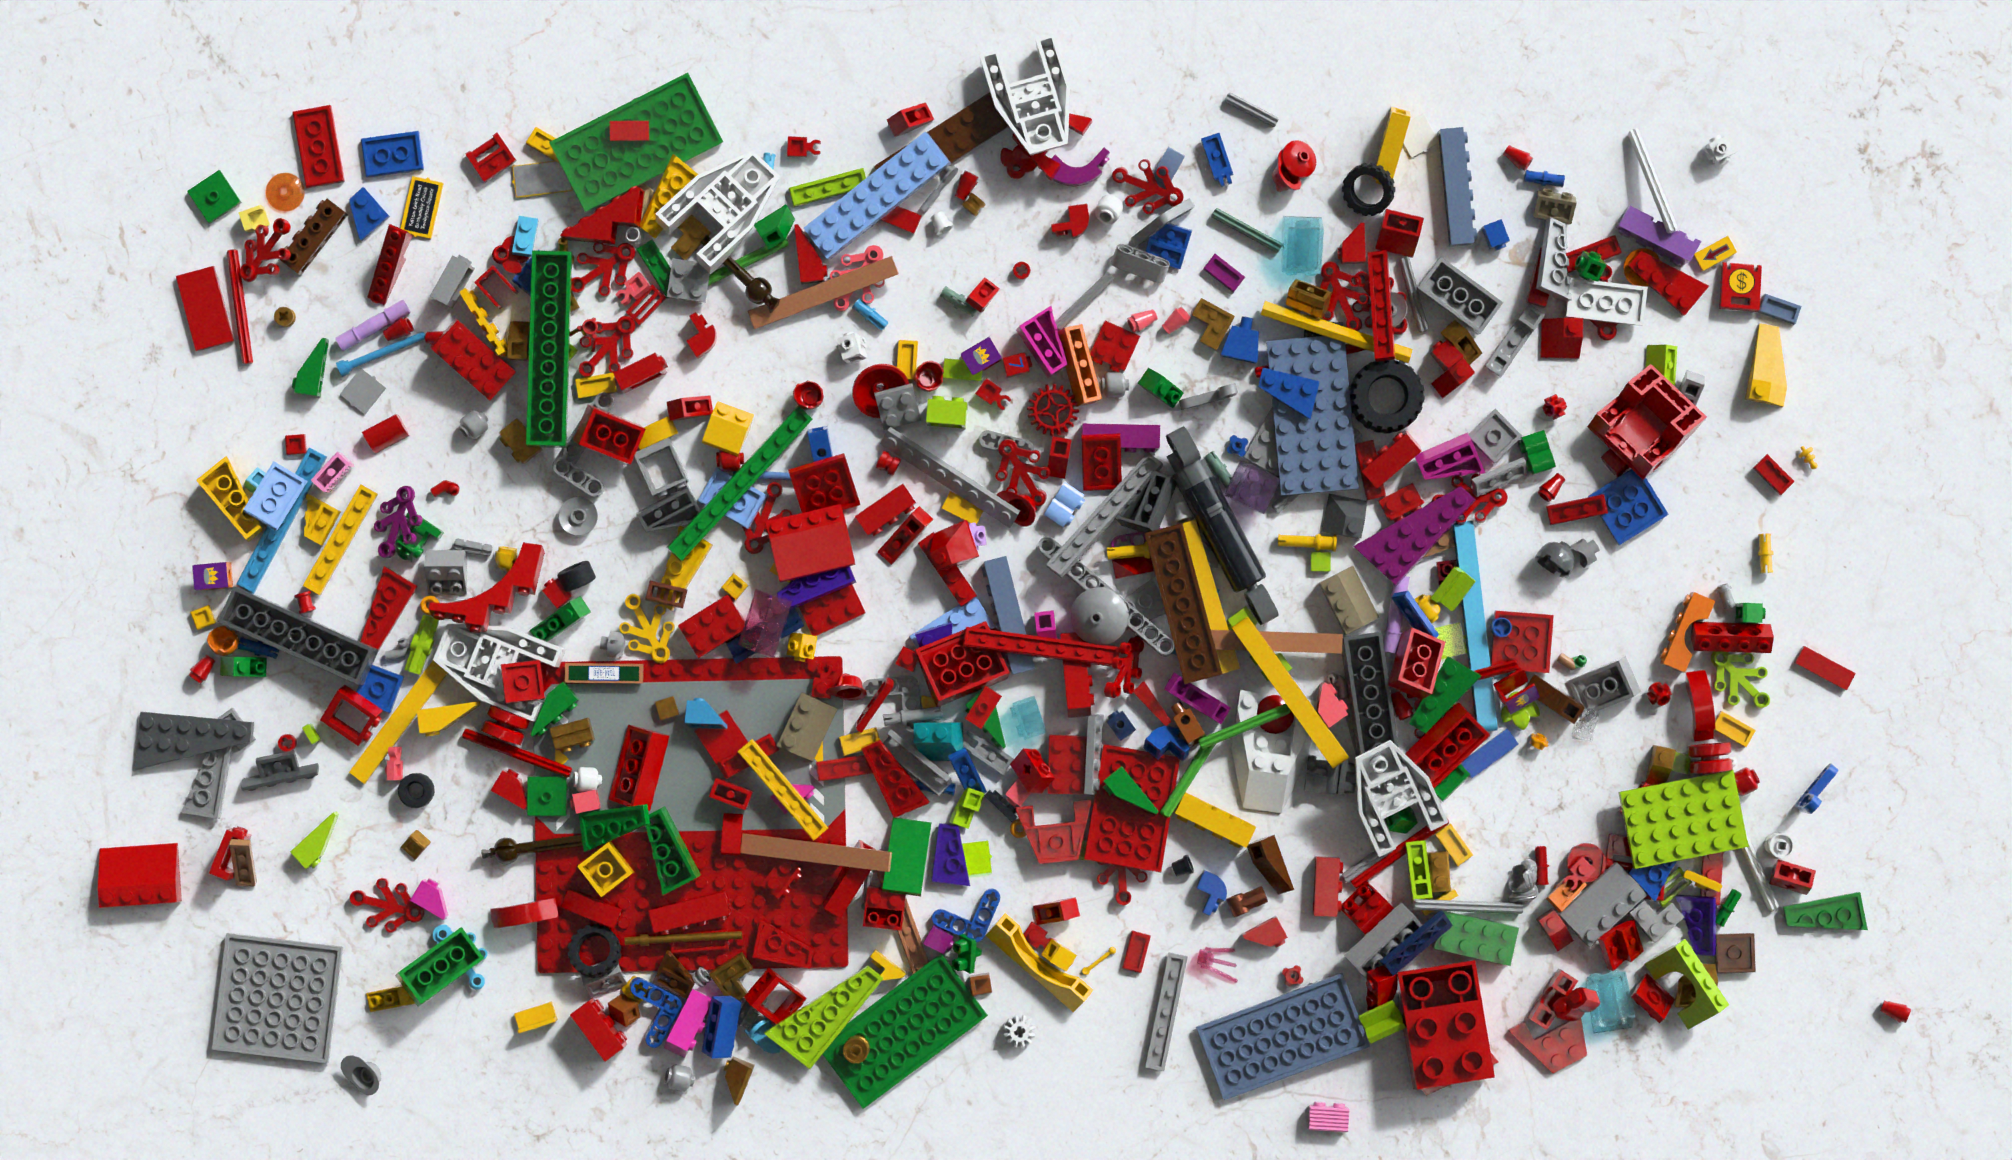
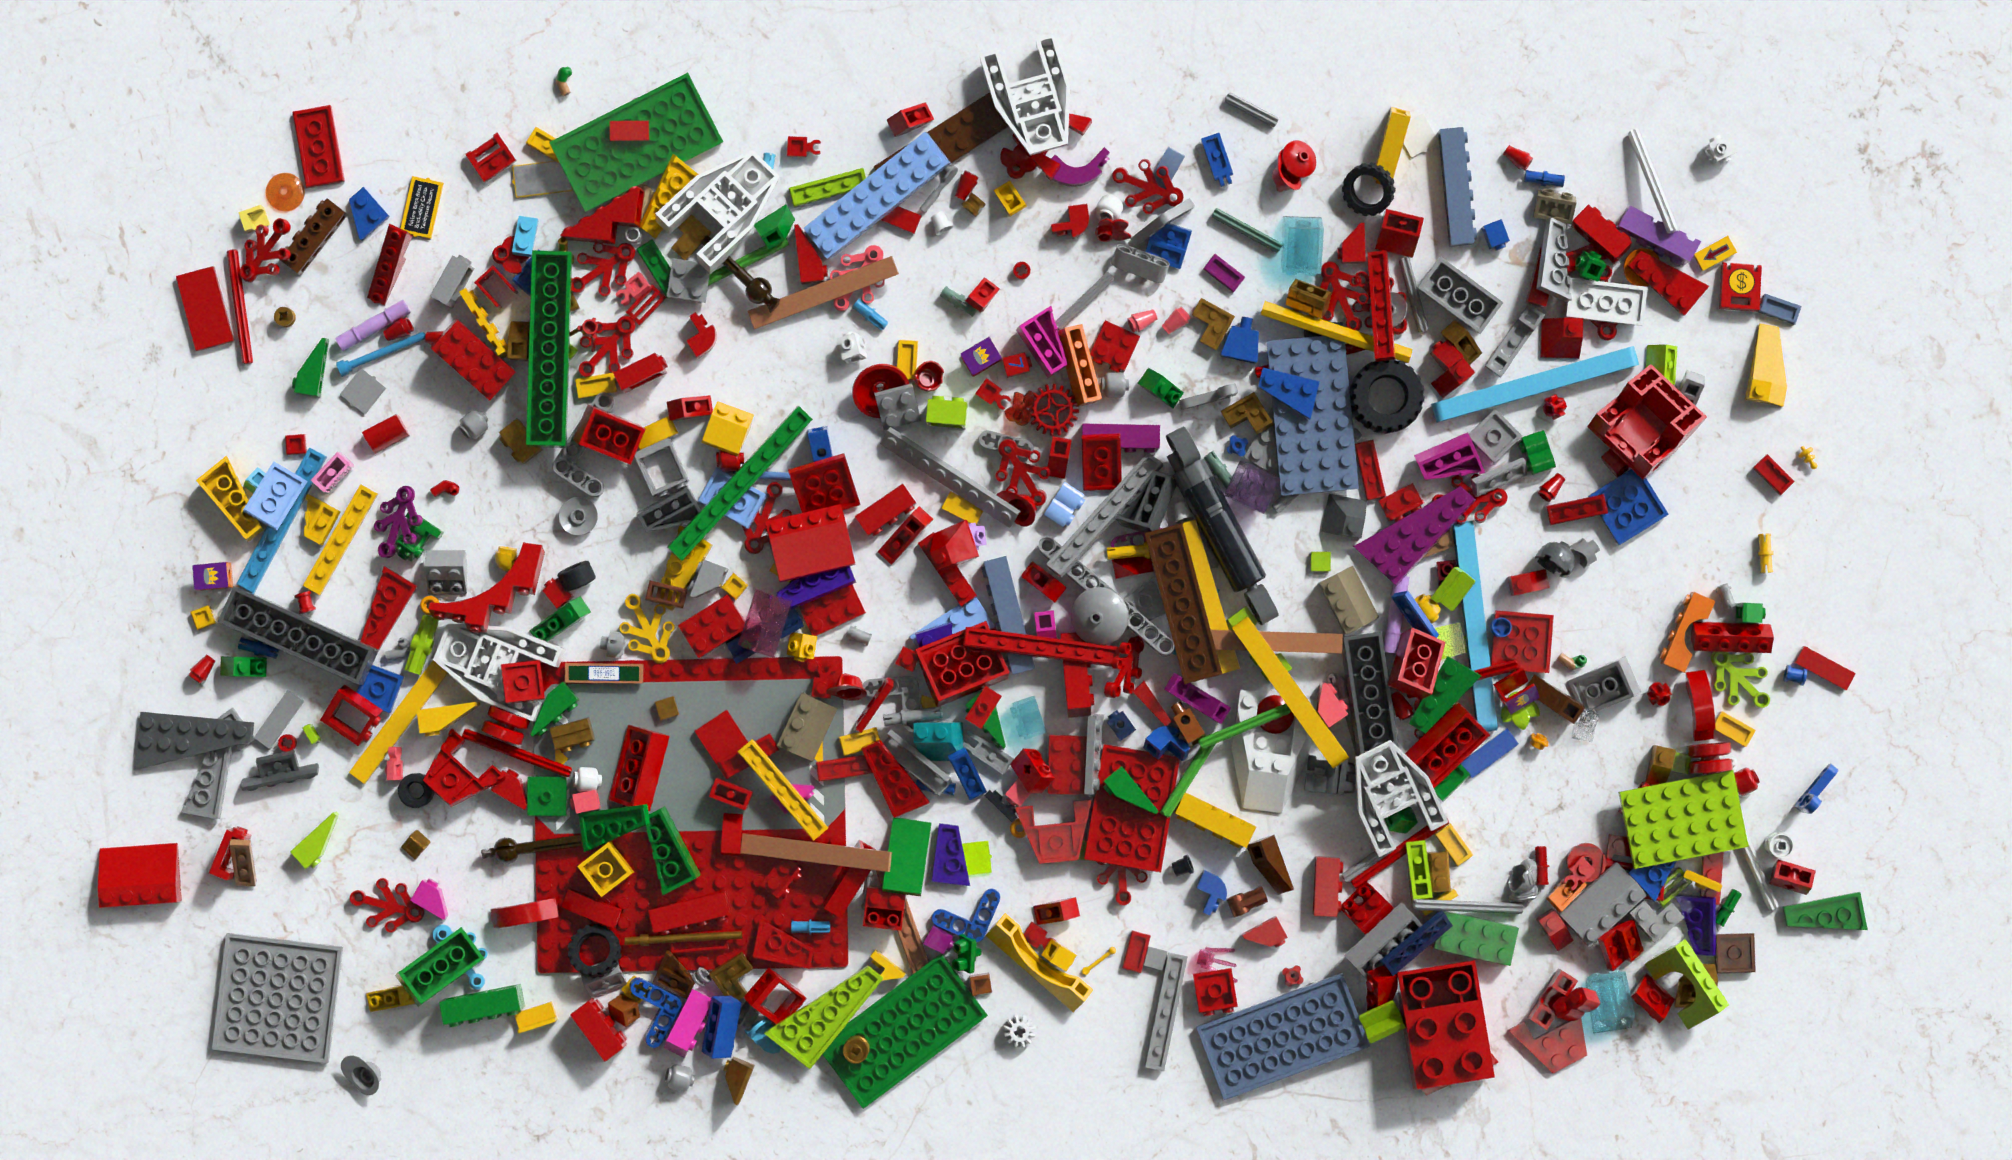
(214, 196): green plate -> none
(223, 641): orange hair -> none
(279, 719): none -> light grey tile
(392, 154): blue tile -> none
(452, 780): none -> red wing
(473, 547): light grey axle -> none
(482, 1004): none -> green brick
(562, 76): none -> arm
(702, 715): dark azure slope -> none
(709, 578): none -> light grey slope
(808, 395): red hair -> none
(810, 926): none -> dark azure axle
(859, 635): none -> light grey pin
(888, 463): red wheel -> none
(958, 370): lime tile -> none
(966, 806): lime slope -> none
(1010, 198): none -> yellow slope
(1021, 408): none -> clear red plate
(1043, 581): none -> red slope
(1111, 230): none -> red plate
(1155, 958): none -> light grey tile
(1215, 991): none -> red plate
(1248, 409): none -> pearl gold plate
(1317, 542): yellow pin -> none
(1328, 1118): bright pink brick -> none
(1391, 458): red wedge -> none
(1528, 582): none -> red slope
(1535, 384): none -> medium azure beam
(1601, 233): none -> red brick
(1795, 675): none -> blue bush
(1896, 1011): red cone -> none

